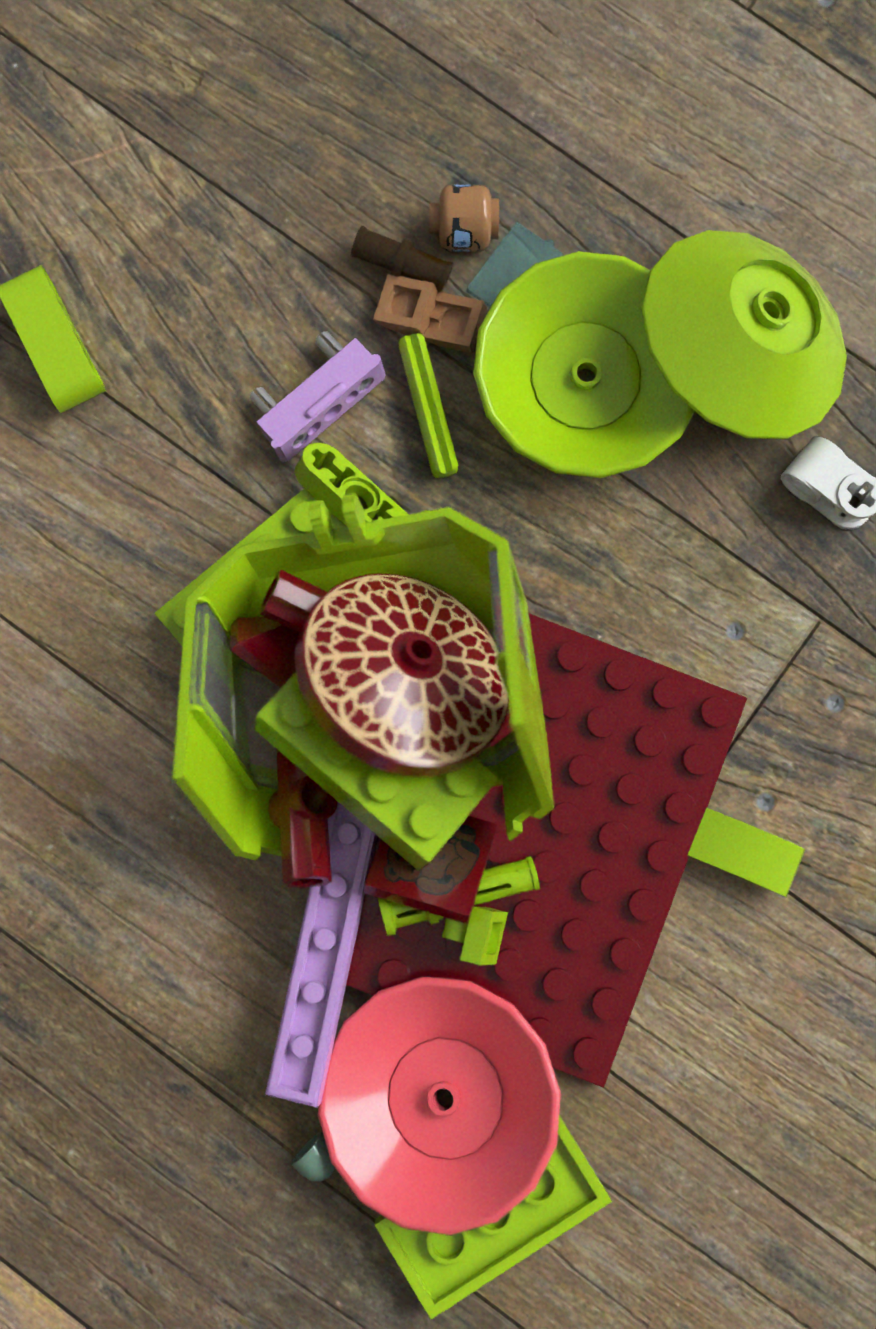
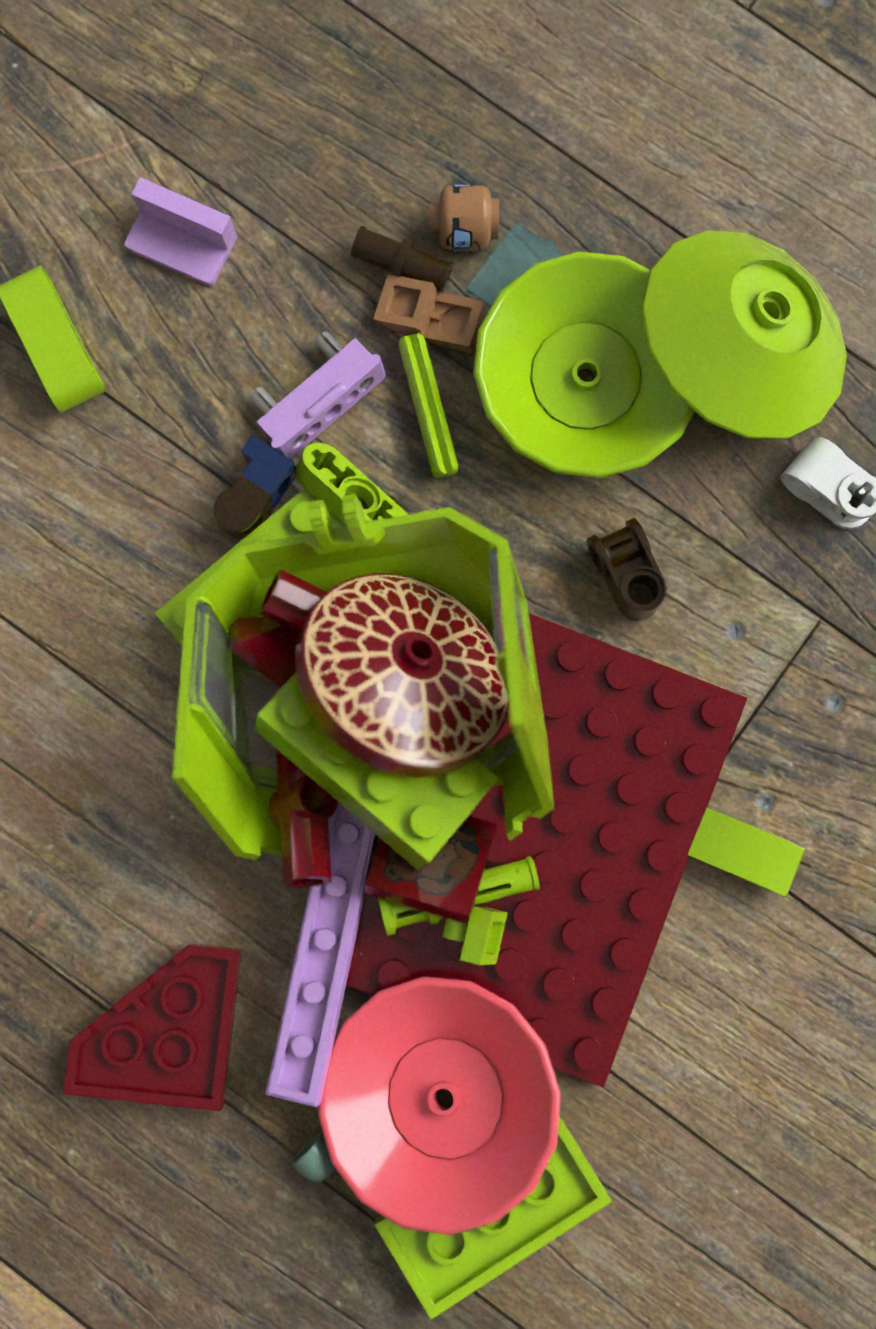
(165, 1036): none -> dark red plate
(180, 233): none -> lavender panel
(256, 491): none -> leg
(625, 560): none -> dark brown piece

